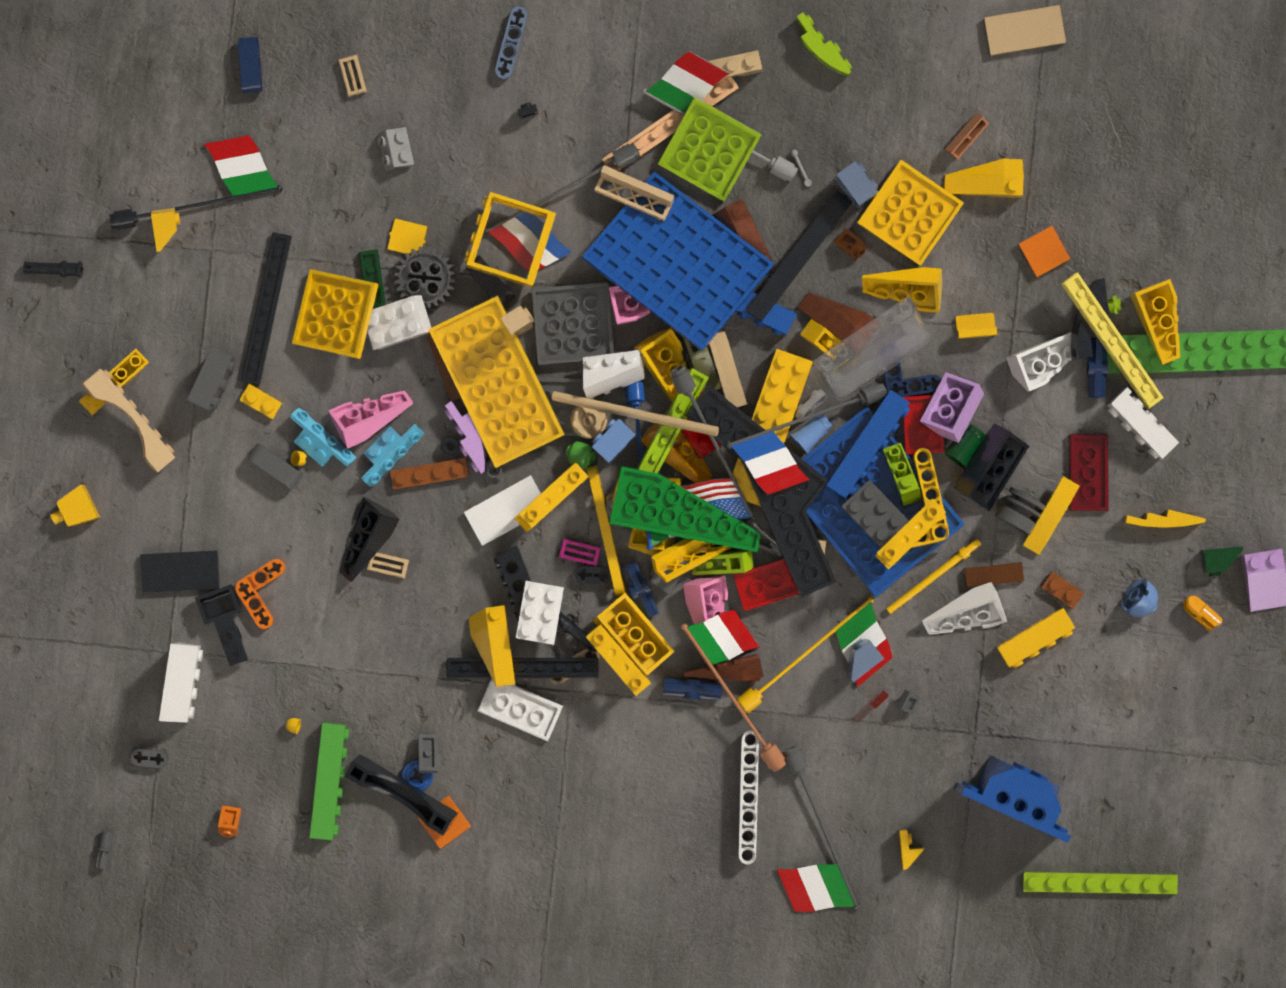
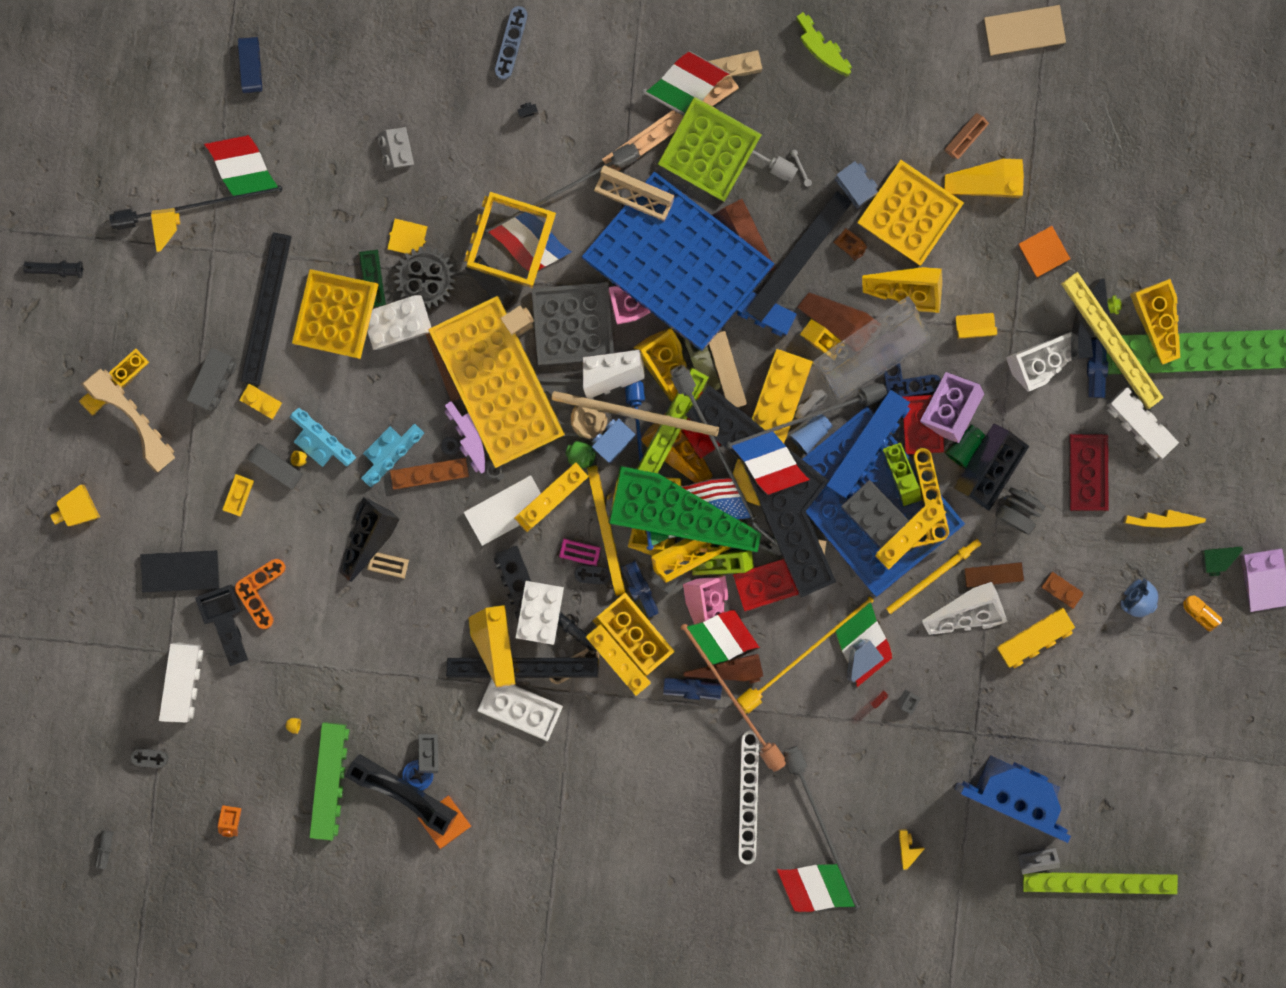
(238, 495): none -> yellow plate
(357, 91): tan tile -> none
(362, 420): bright pink wedge -> none
(1039, 861): none -> light grey plate
(1051, 515): yellow slope -> none

